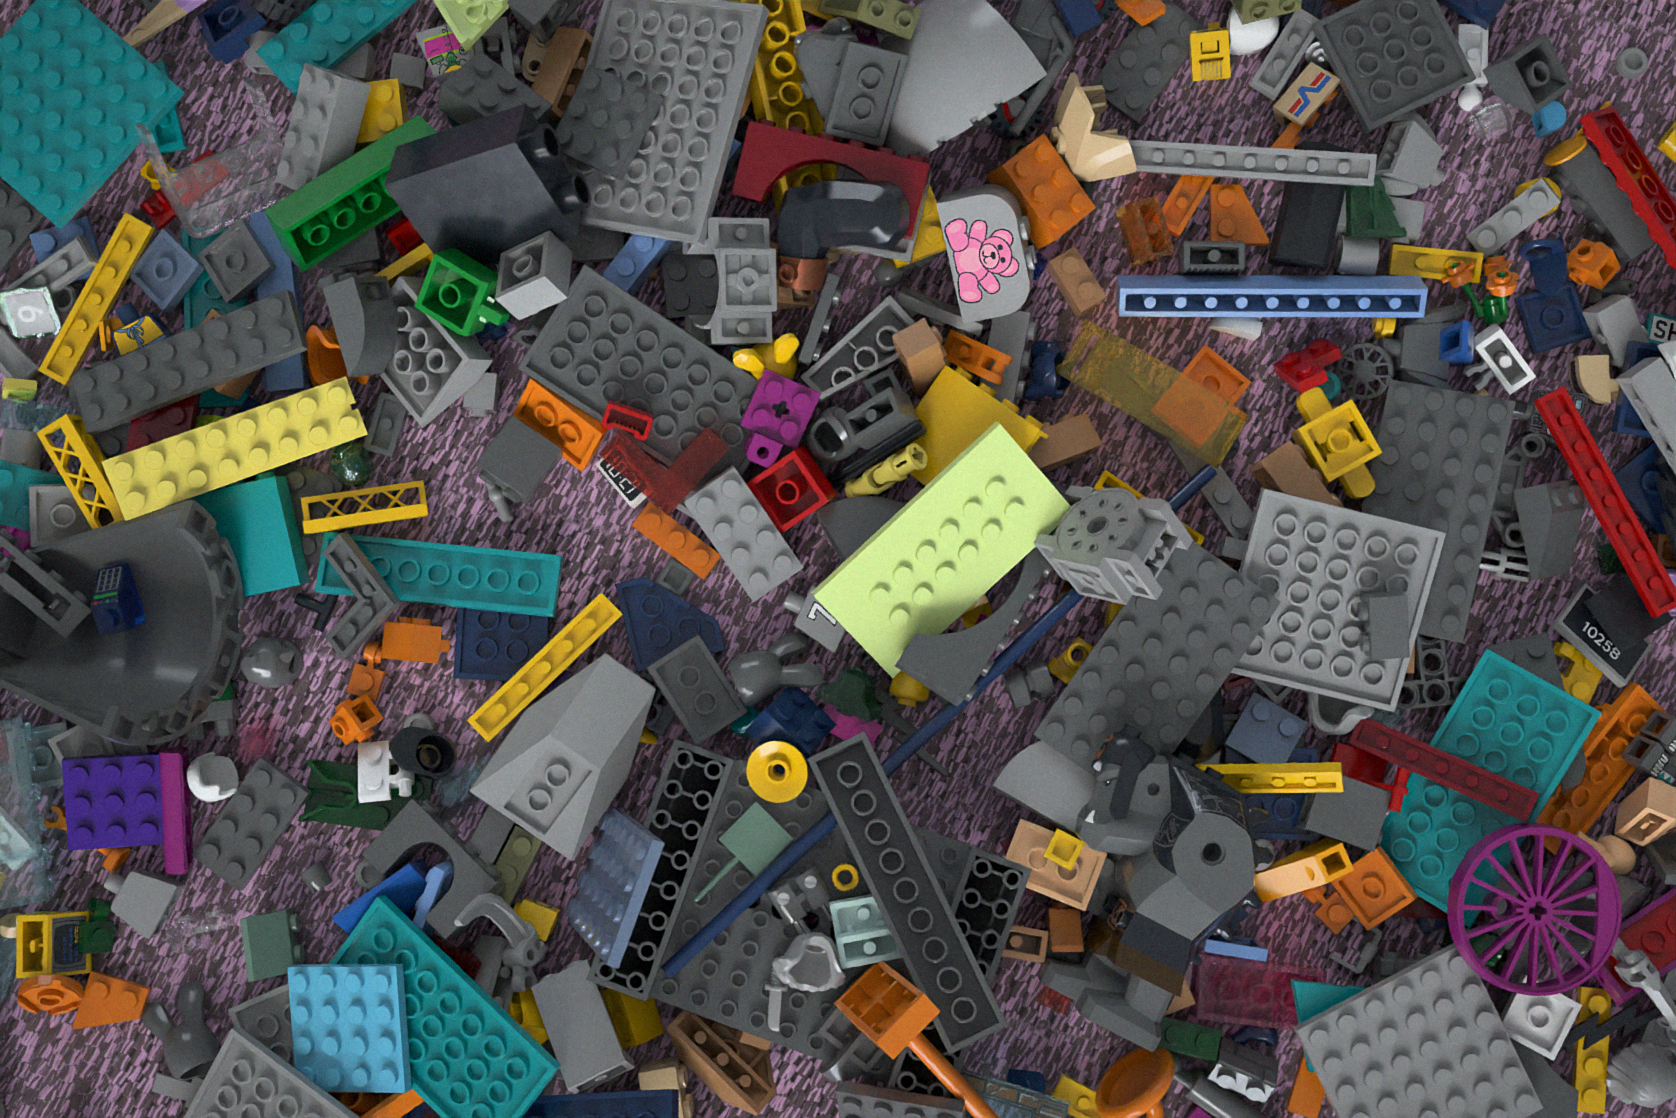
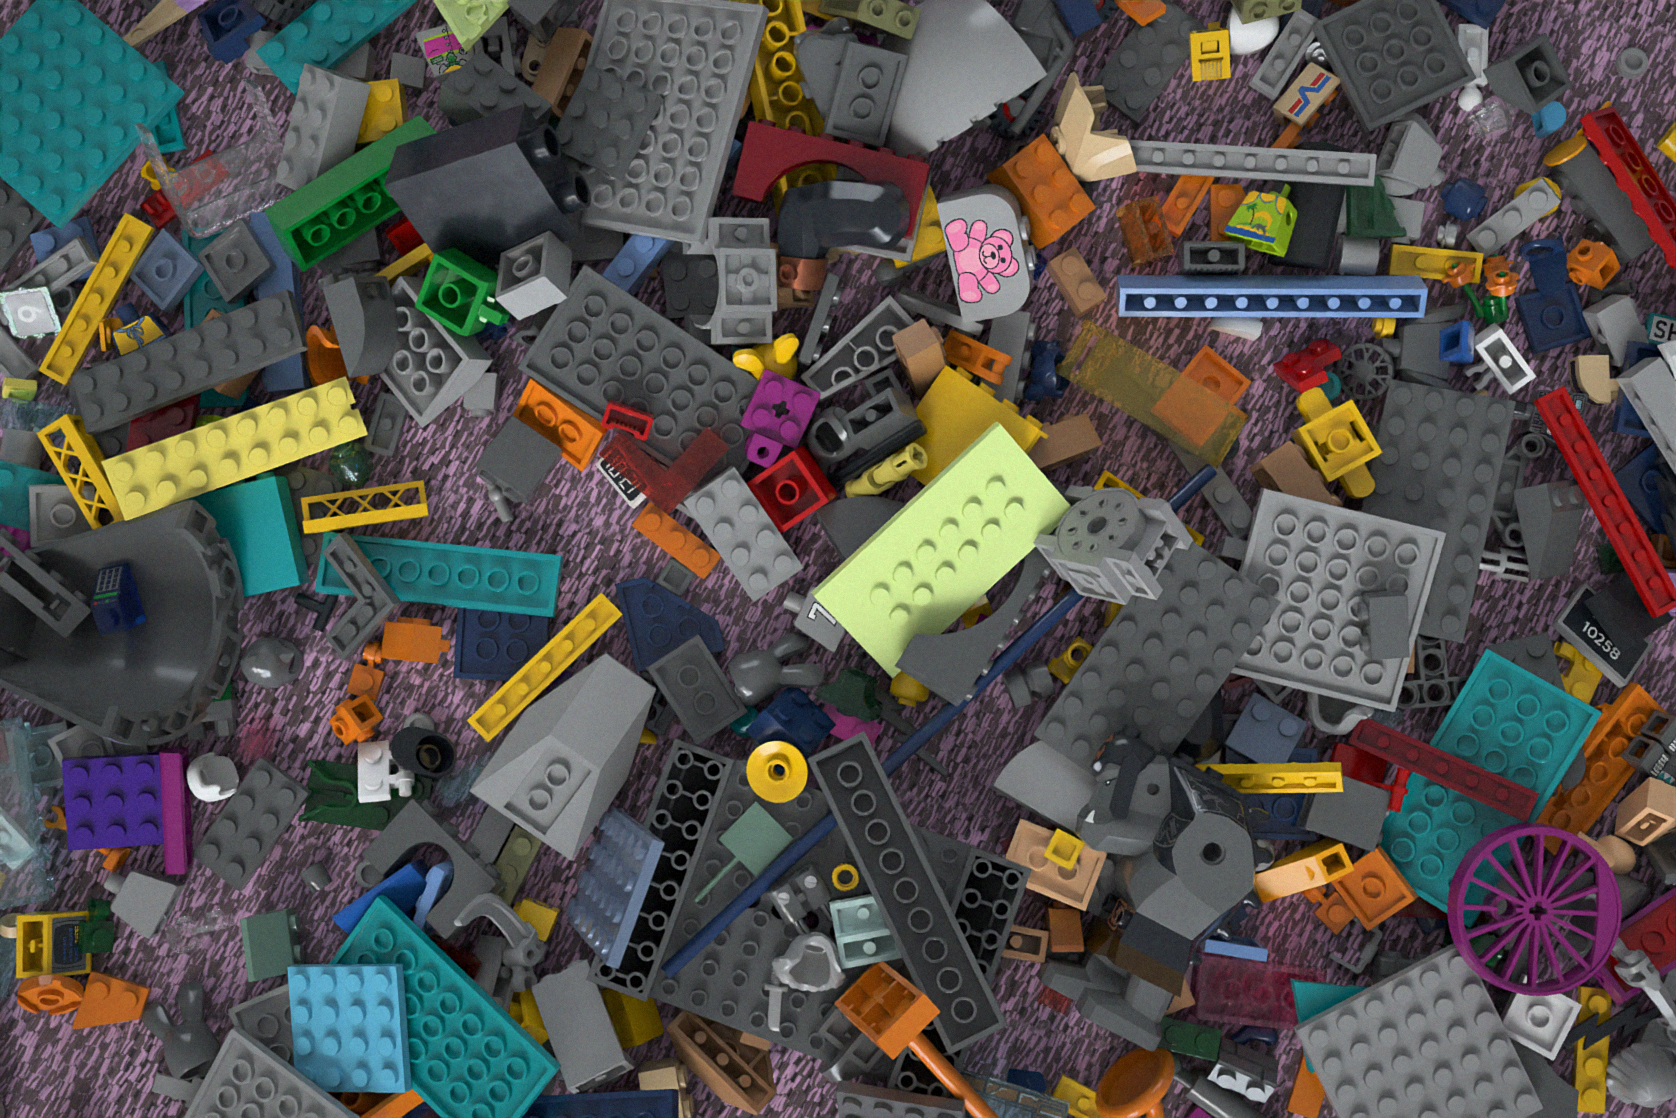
(1264, 220): none -> lime torso
(1447, 235): none -> light grey plate
(1464, 199): none -> dark blue head

